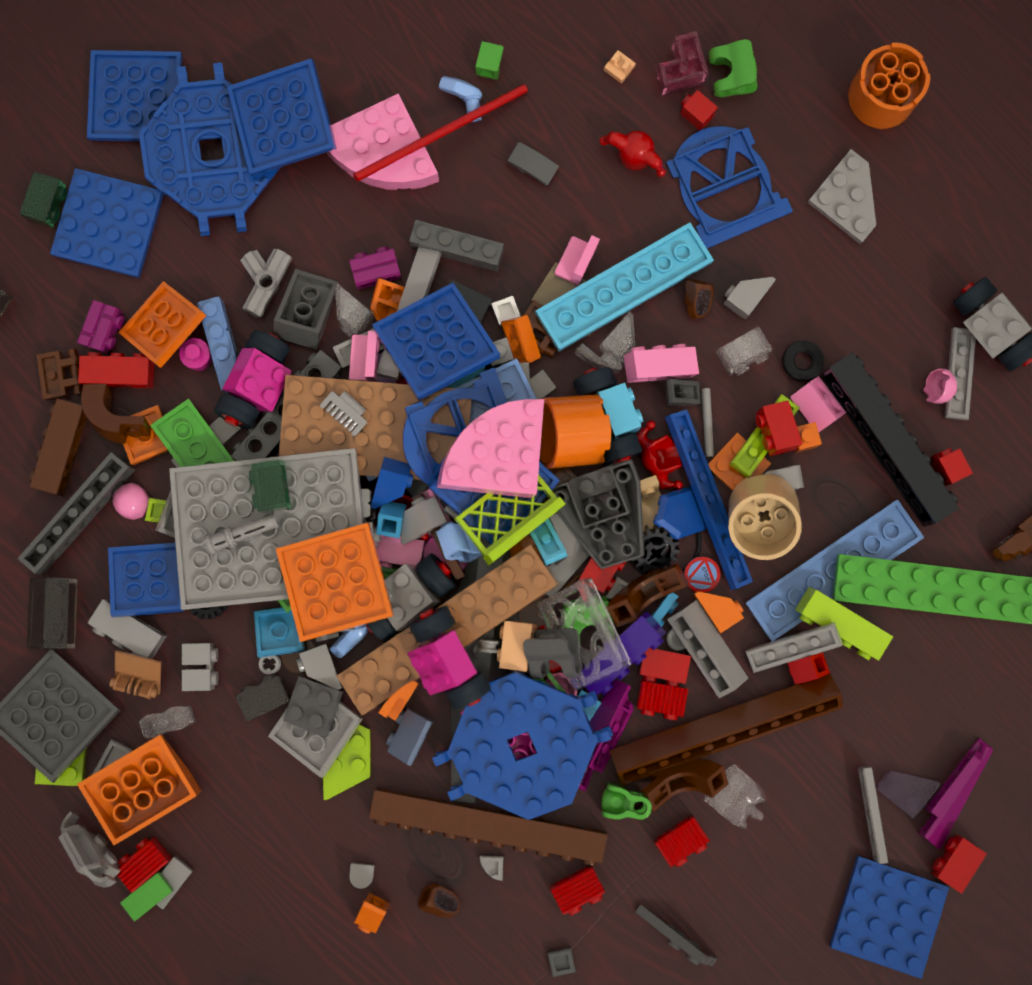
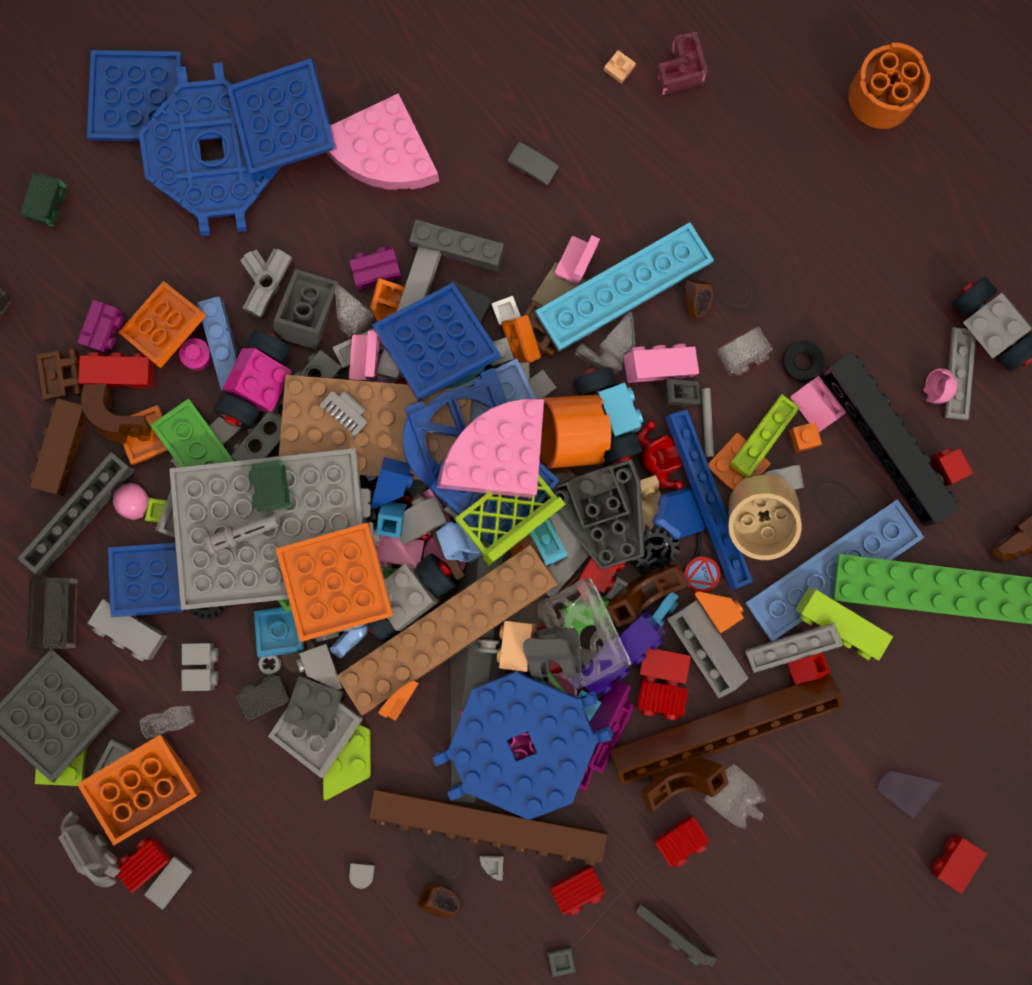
(107, 223): blue plate -> none
(136, 673): medium nougat hinge -> none
(147, 896): bright green tile -> none
(371, 913): orange slope -> none
(409, 735): sand blue slope -> none
(439, 133): red piece -> none
(443, 660): brick -> none
(463, 90): light blue arm -> none
(489, 60): bright green panel -> none
(619, 802): bright green piece -> none
(635, 150): red piece -> none
(674, 641): light grey tile -> none
(698, 109): red brick -> none
(733, 140): blue window -> none
(743, 65): bright green piece -> none
(747, 295): light grey slope -> none
(778, 428): red brick -> none
(848, 197): light grey plate -> none
(872, 814): light grey tile -> none
(889, 916): blue plate -> none
(954, 793): magenta wedge -> none

